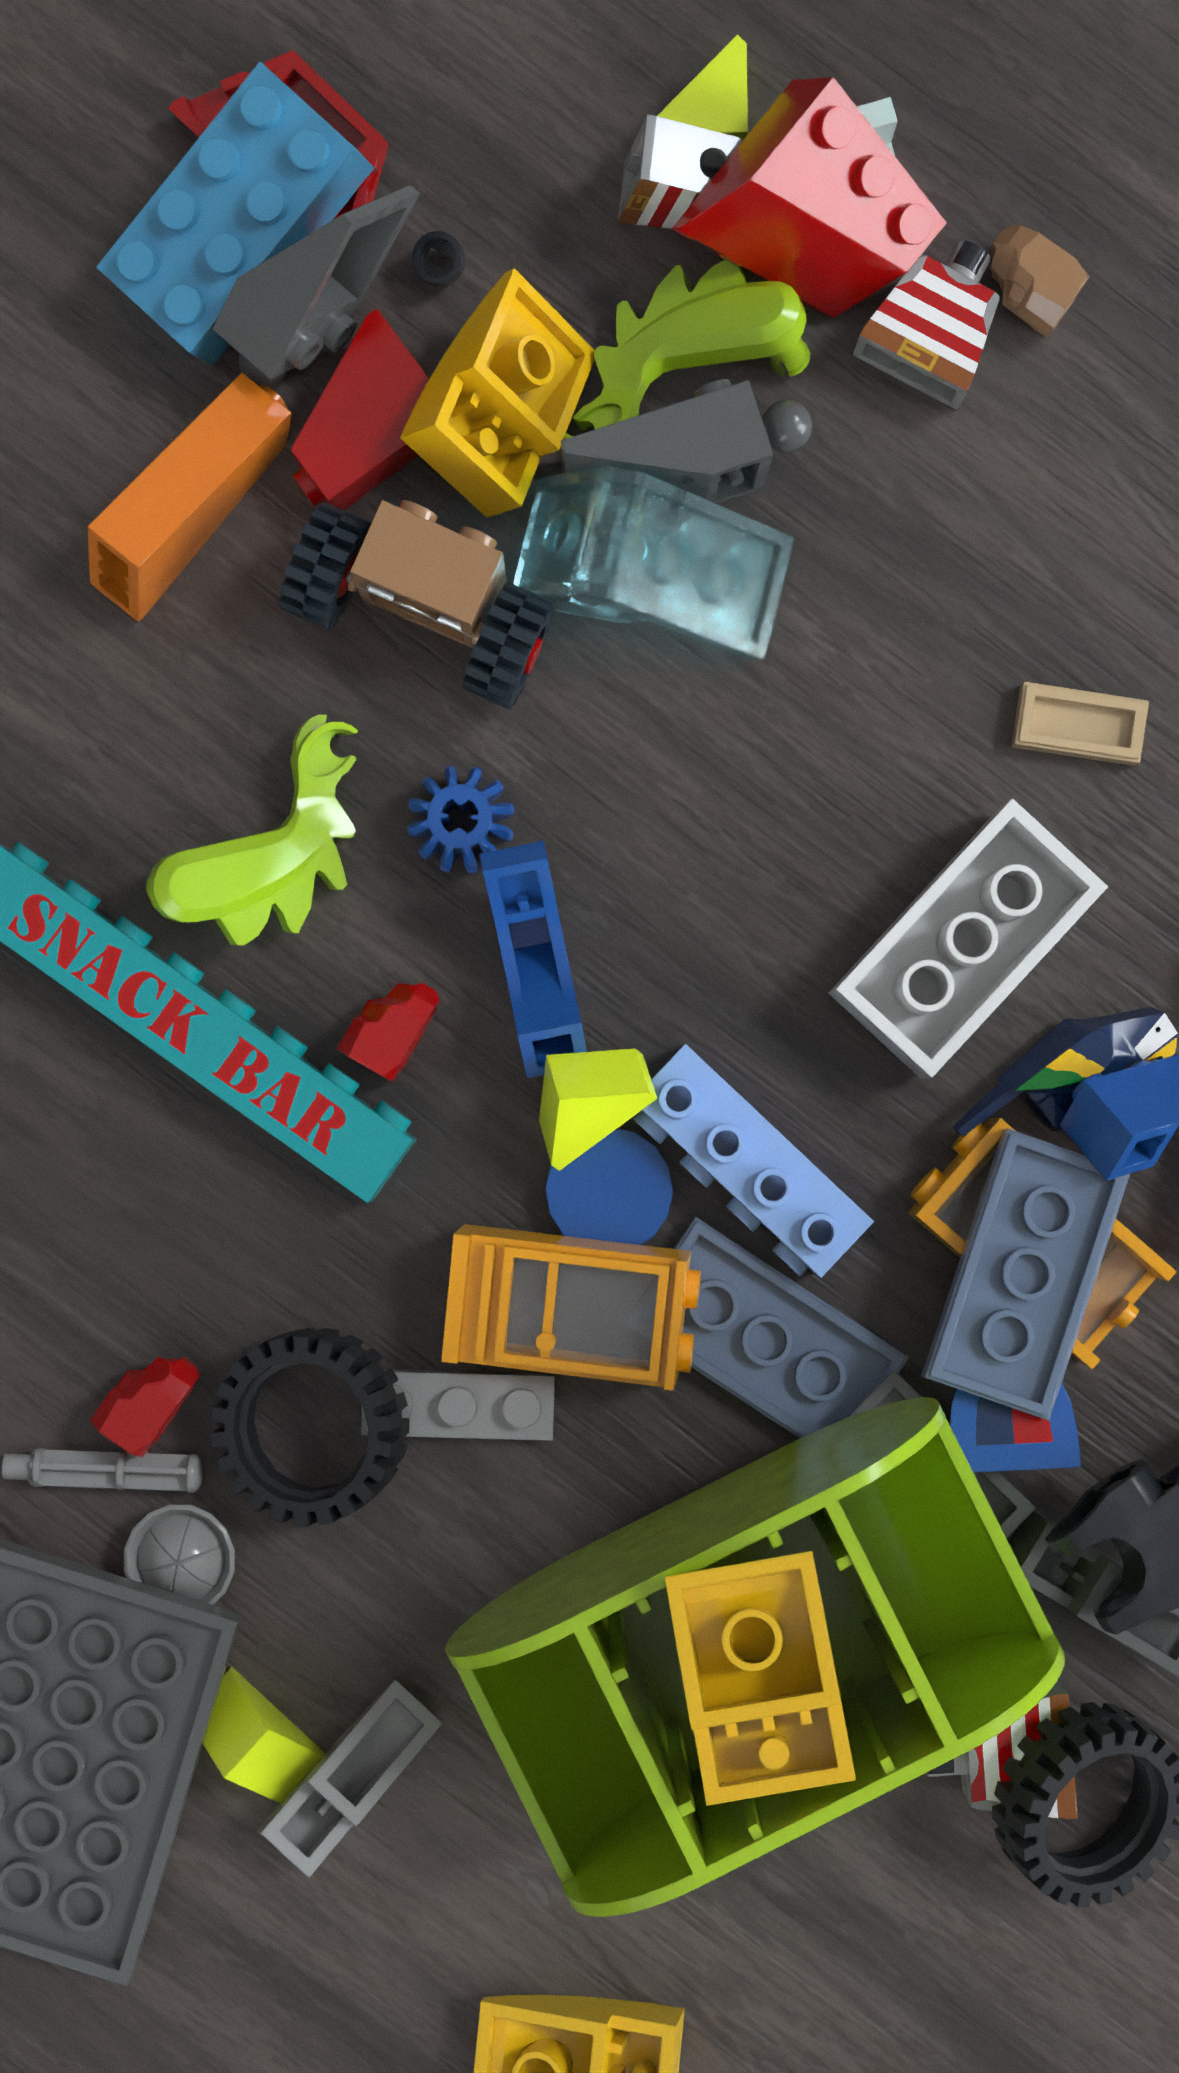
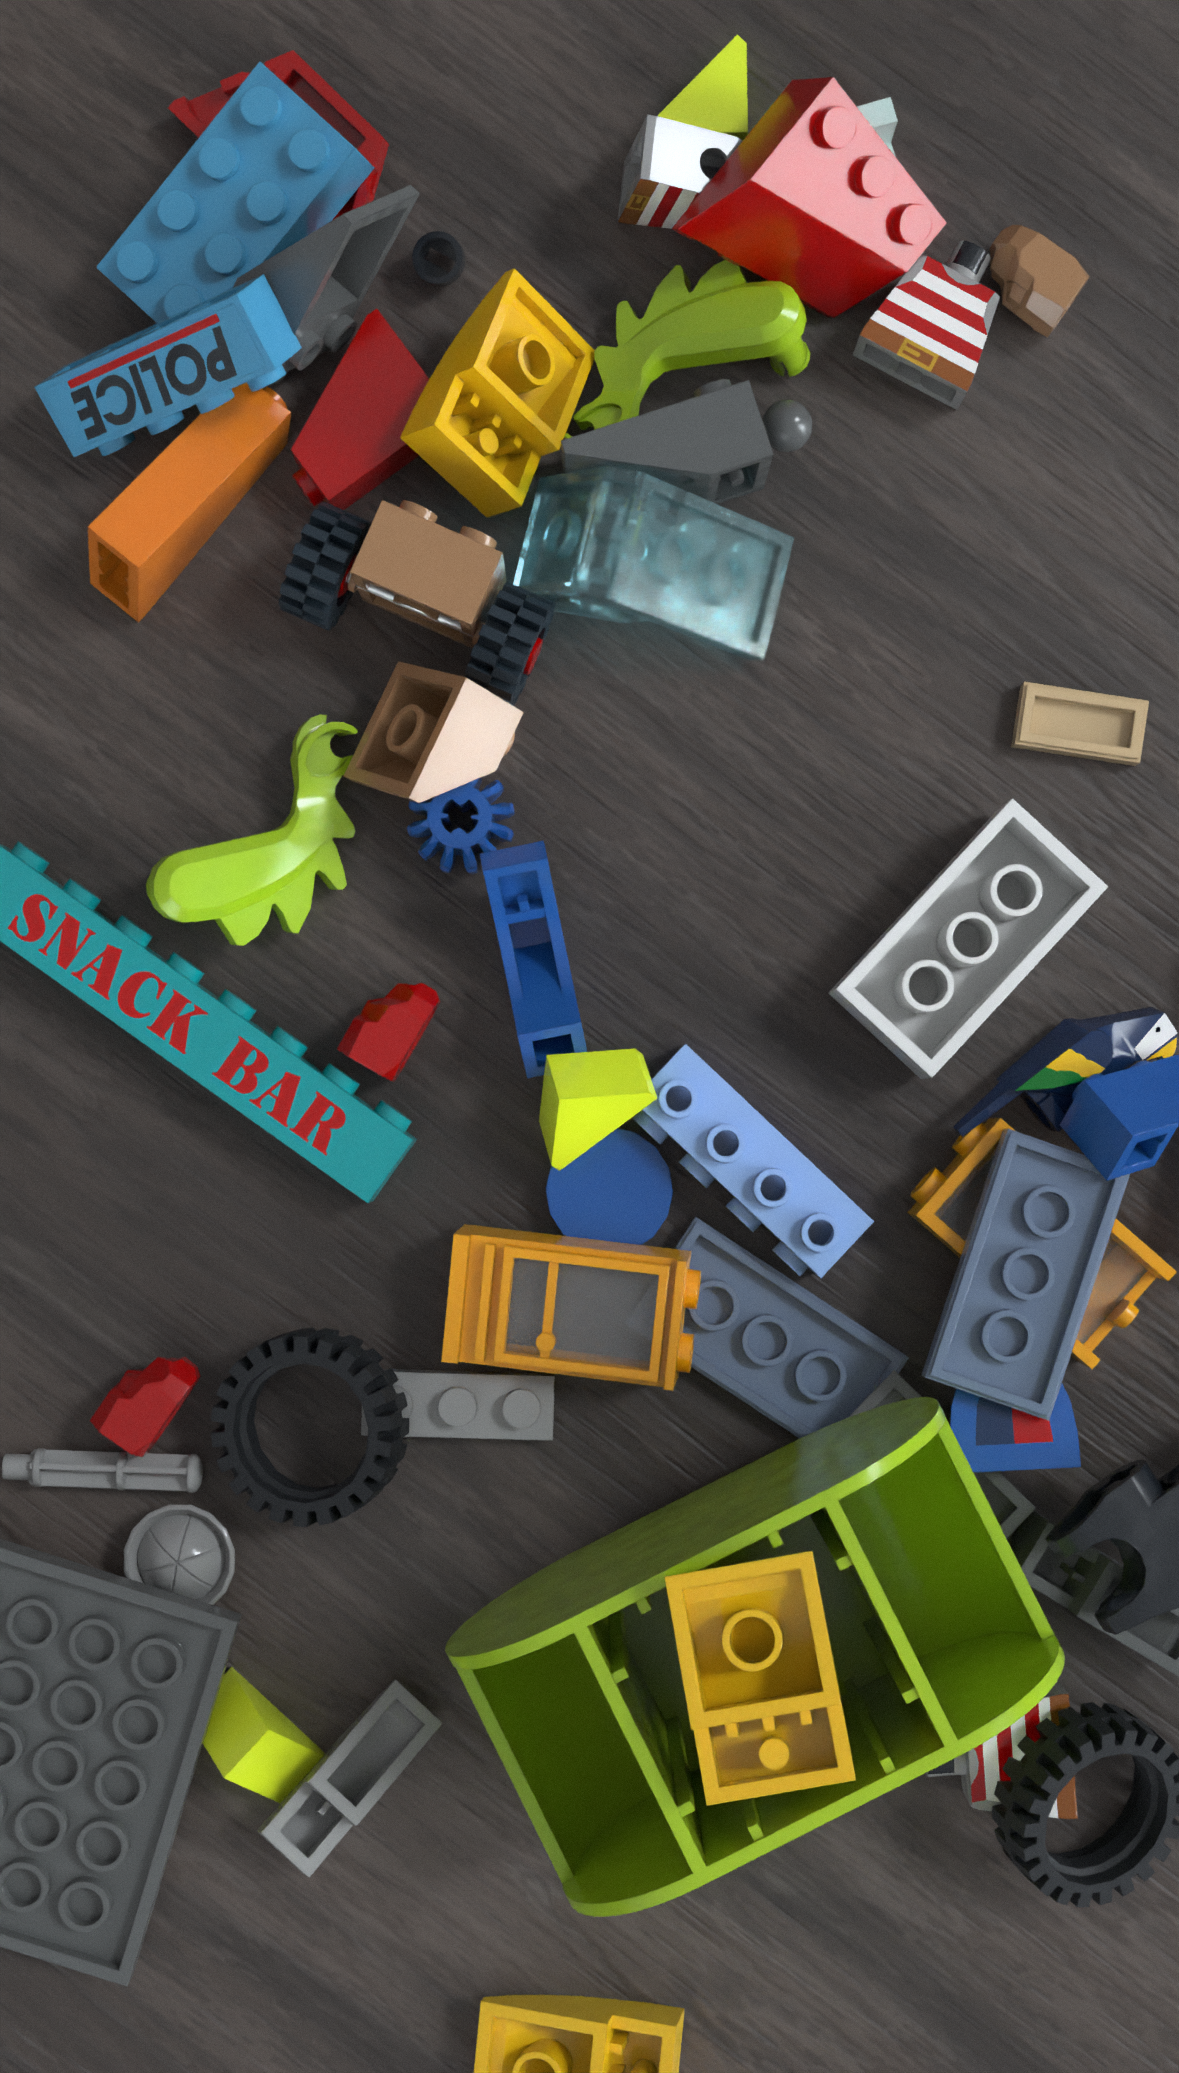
(170, 368): none -> dark azure brick
(432, 734): none -> medium nougat slope

